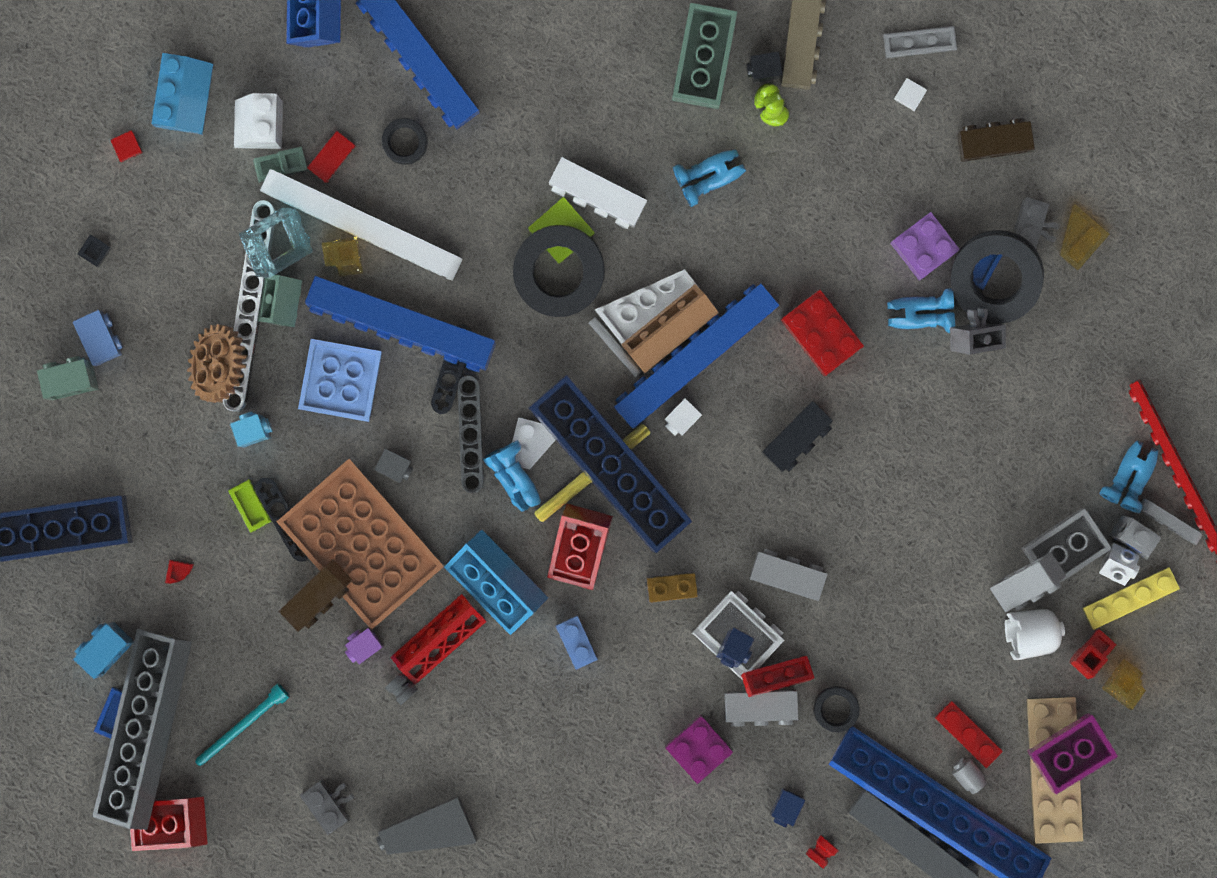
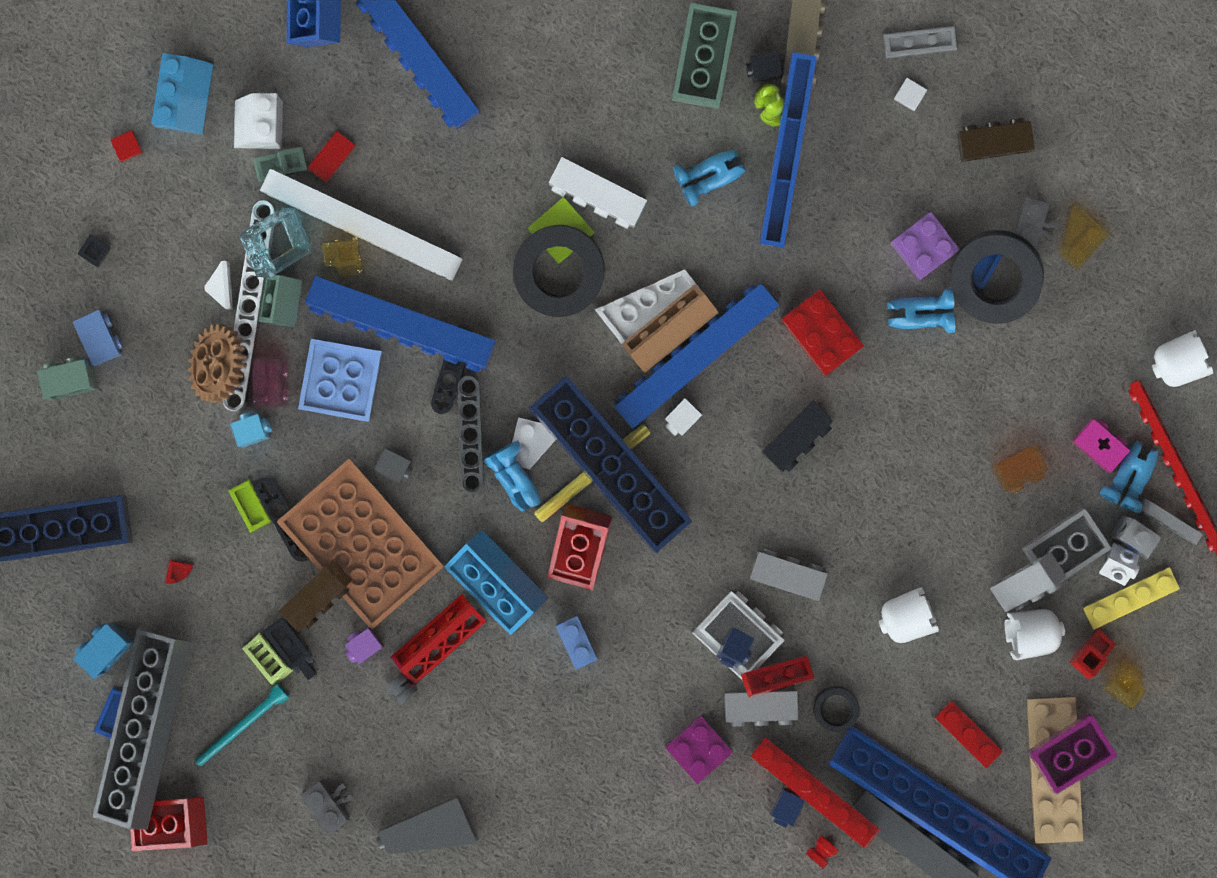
(220, 285): none -> white slope
(269, 383): none -> clear pink brick
(278, 676): none -> yellowish green slope
(290, 648): none -> black hinge
(404, 123): black tyre -> none
(615, 347): light grey bar -> none
(672, 587): pearl gold brick -> none
(788, 149): none -> blue brick
(815, 793): none -> red brick
(908, 617): none -> white cylinder
(969, 775): light grey brick -> none
(977, 335): flat silver brick -> none
(1019, 469): none -> clear orange brick
(1088, 442): none -> dark pink brick
(1181, 360): none -> white cylinder

